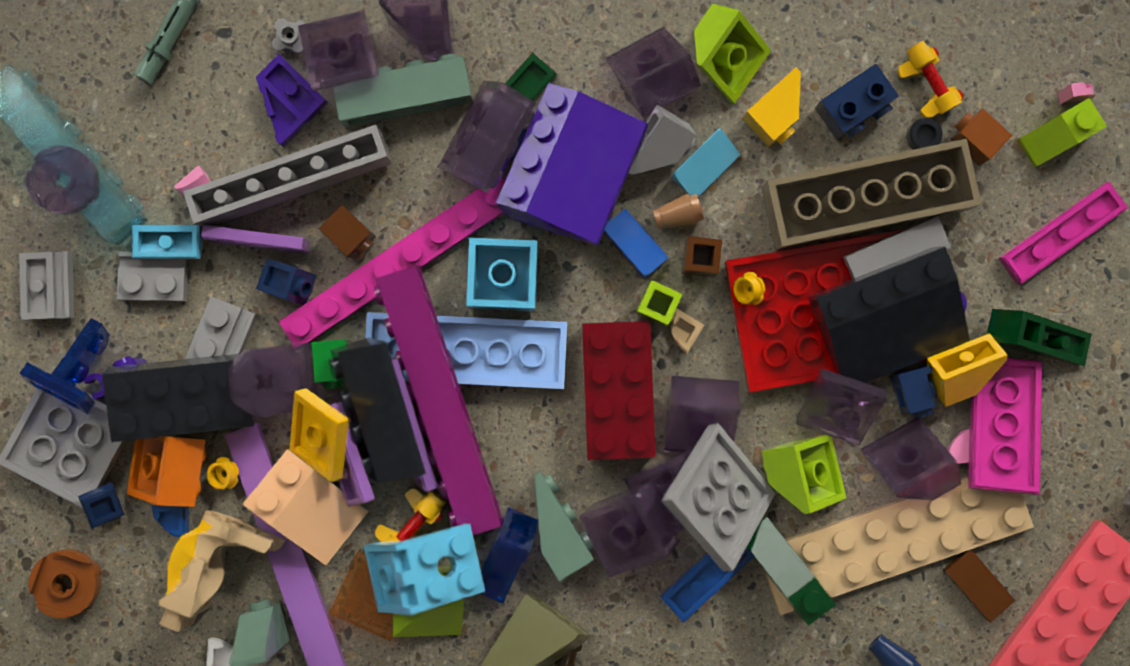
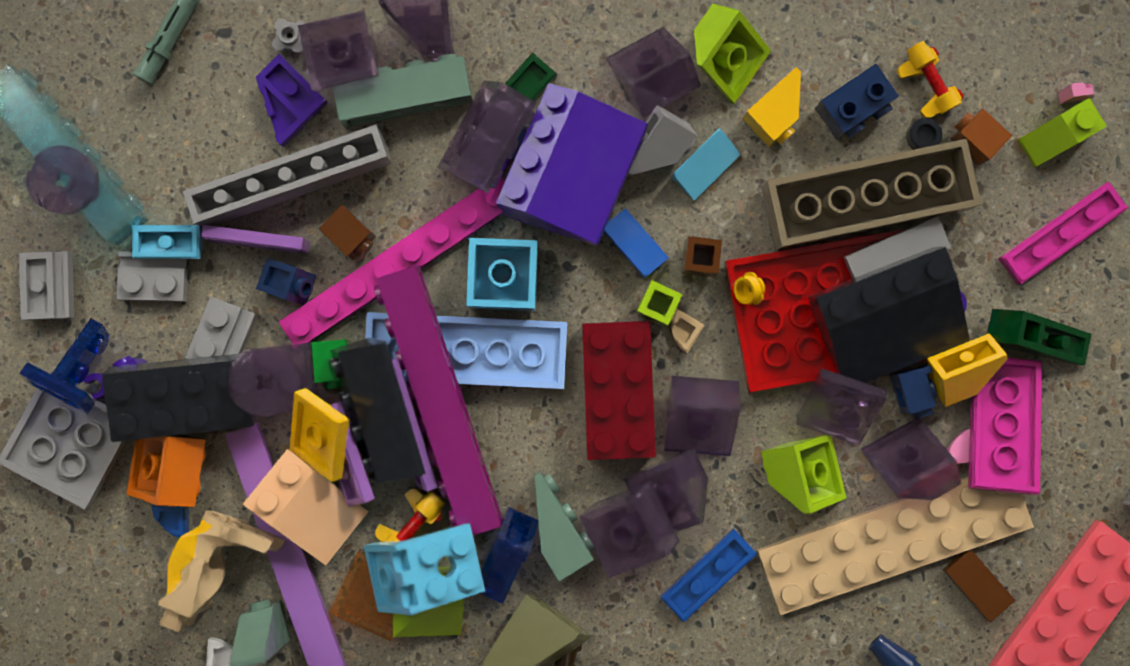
(48, 593): dark orange plate -> none
(101, 505): dark blue tile -> none
(193, 179): bright pink tile -> none
(217, 477): yellow plate -> none
(679, 212): medium nougat cone -> none
(719, 497): light grey plate -> none
(789, 573): slope -> none

